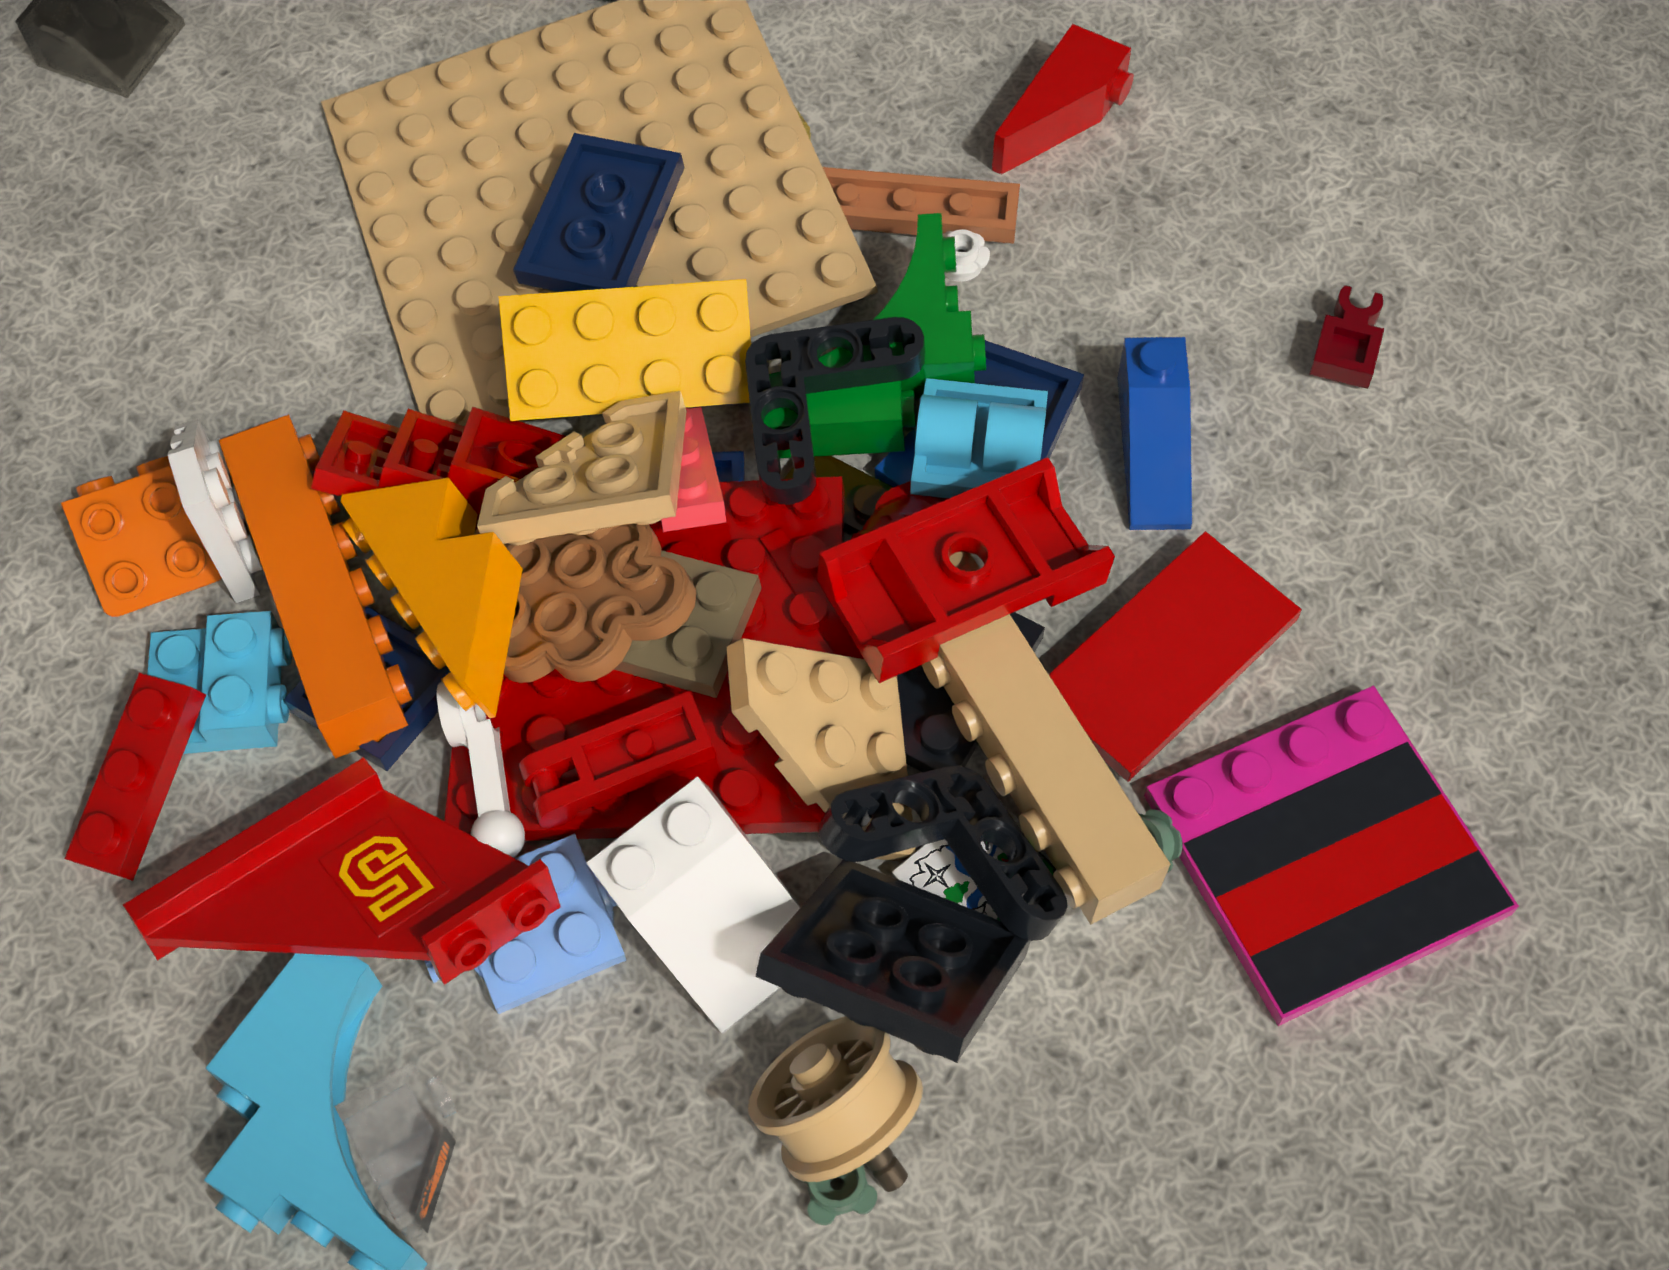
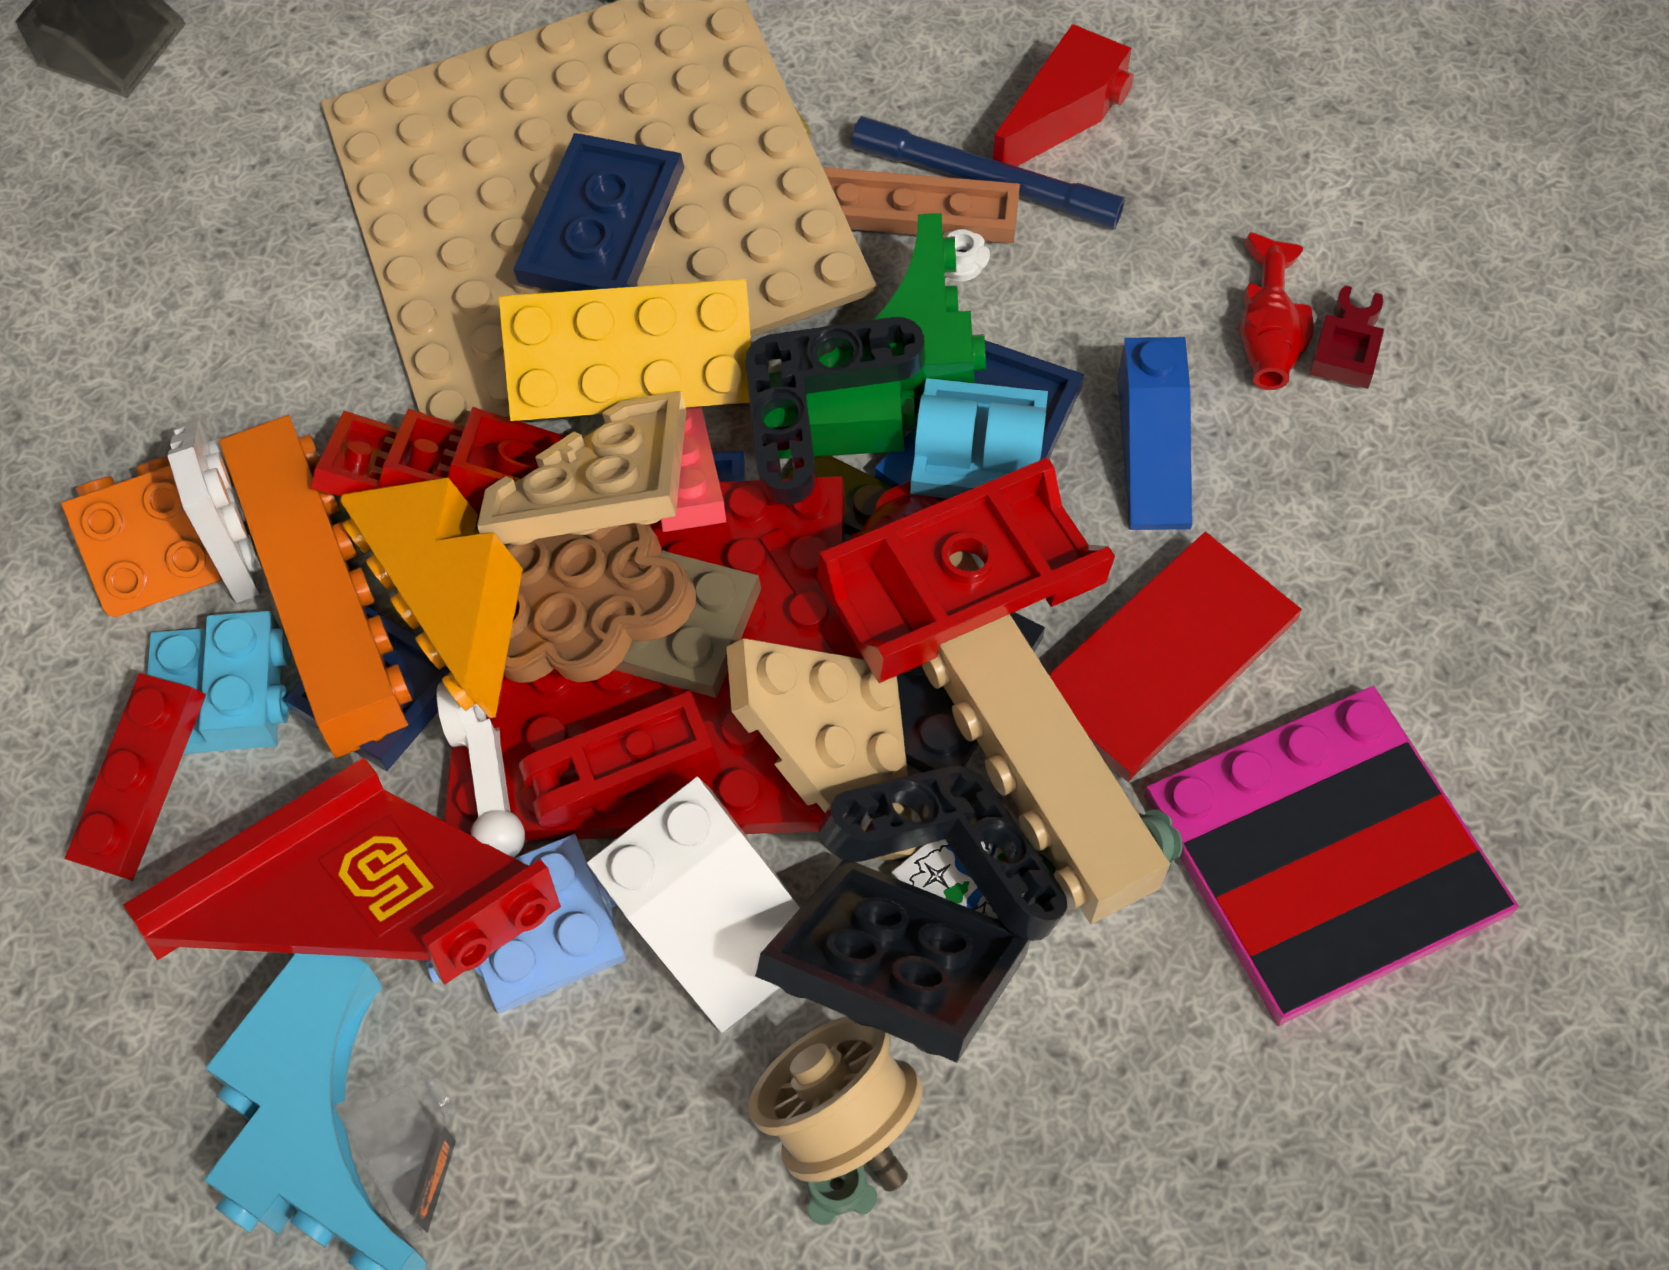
(1072, 198): none -> dark blue piece
(1273, 326): none -> red animal

